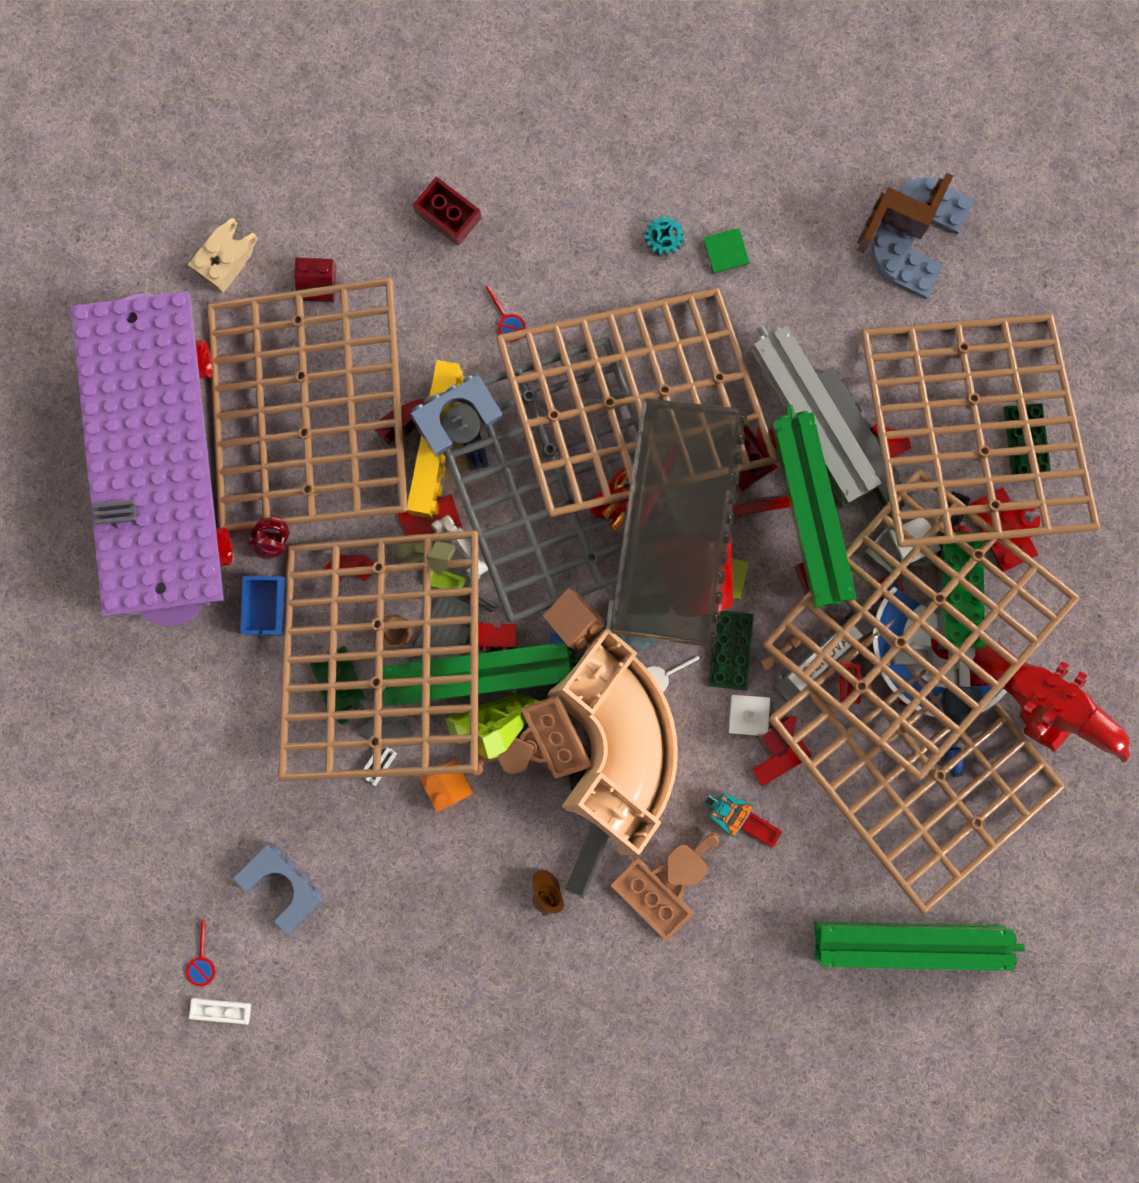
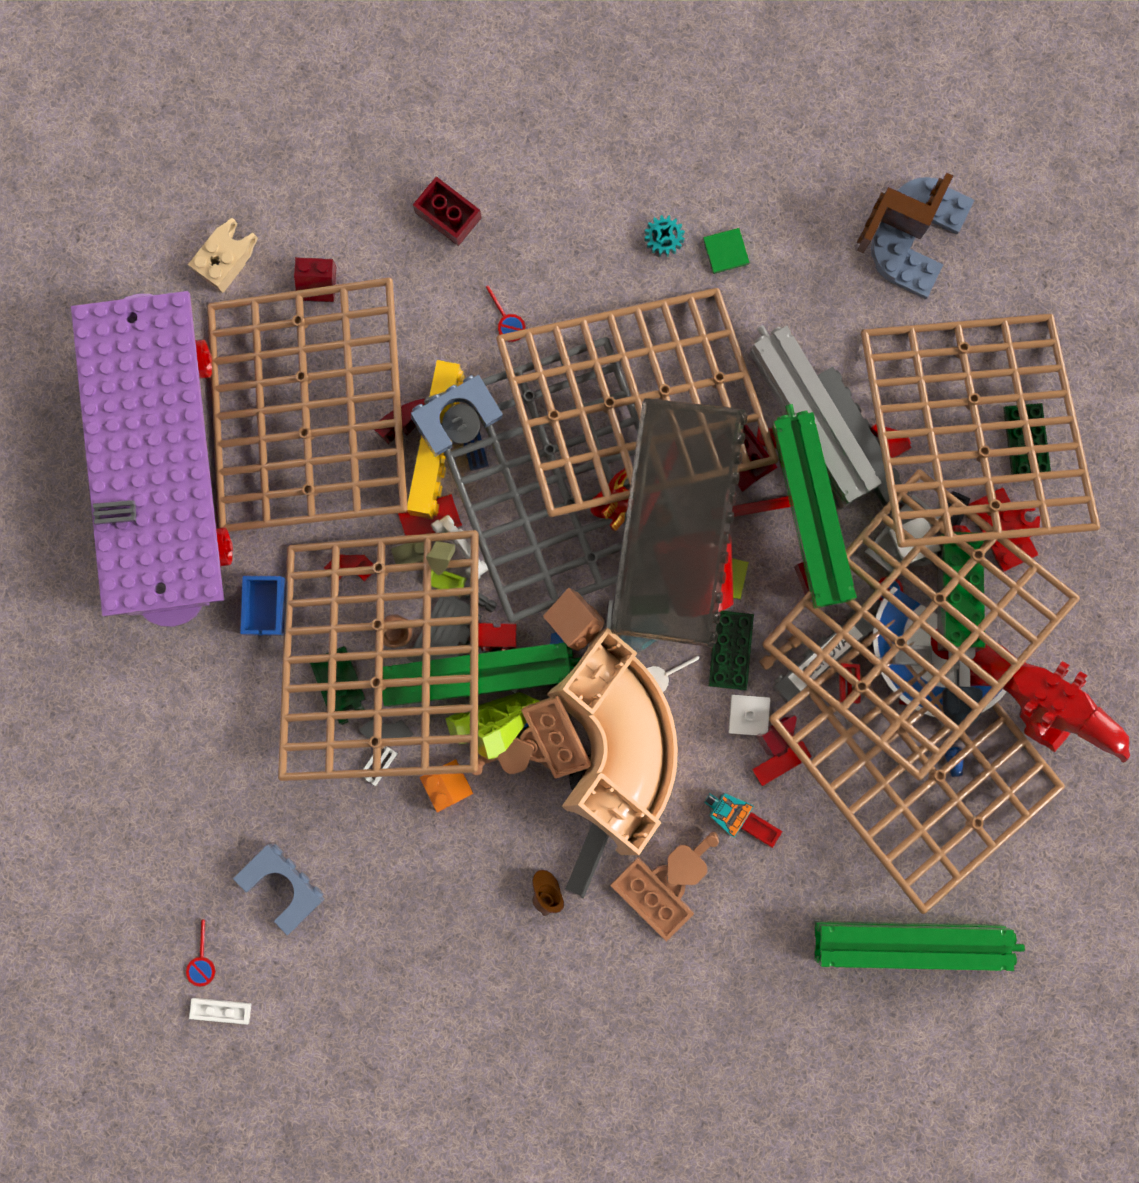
(267, 544): dark red helmet -> none

